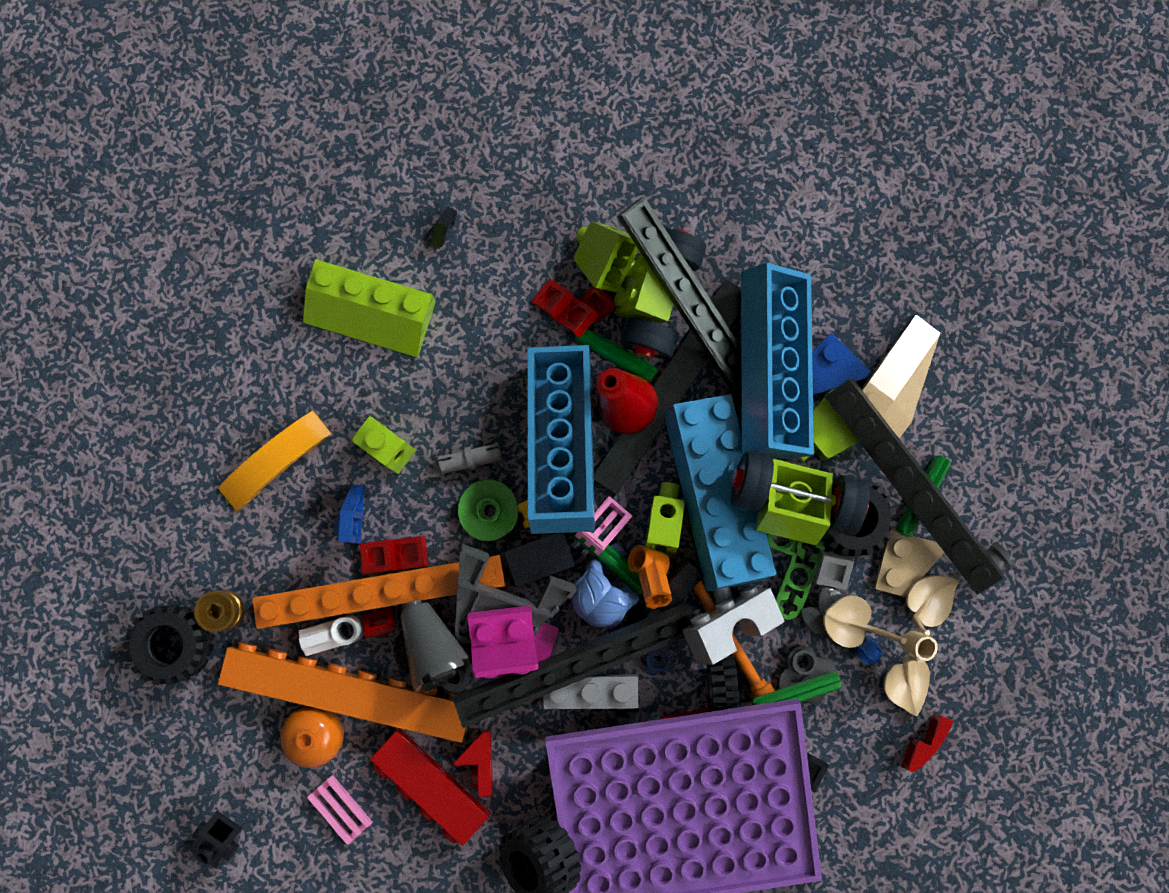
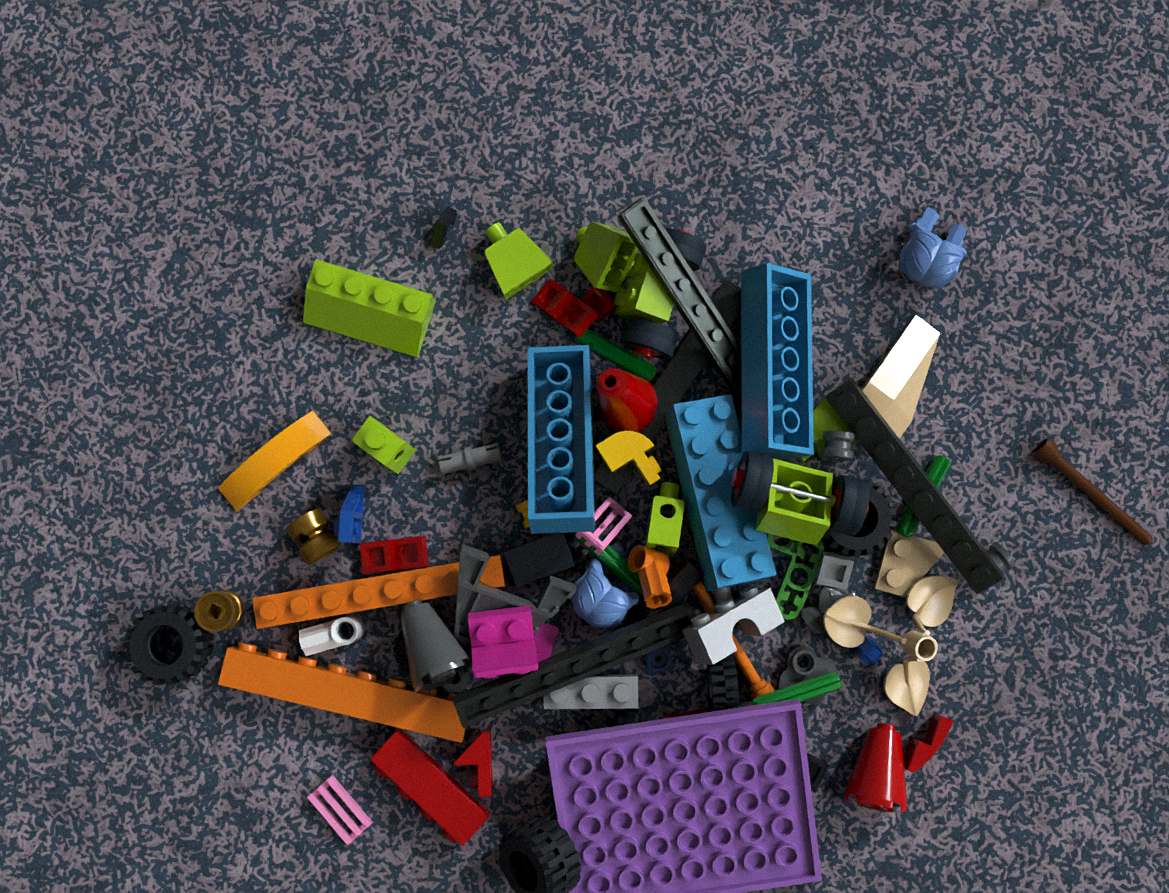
(216, 840): black brick -> none
(311, 737): orange cylinder -> none
(313, 536): none -> pearl gold wheel
(378, 623): red slope -> none
(473, 510): bright green dish -> none
(514, 259): none -> lime torso
(626, 448): none -> yellow brick
(834, 365): blue wing -> none
(837, 445): none -> dark grey wheel
(879, 772): none -> red cone
(928, 257): none -> medium blue hair
(1048, 453): none -> reddish brown piece

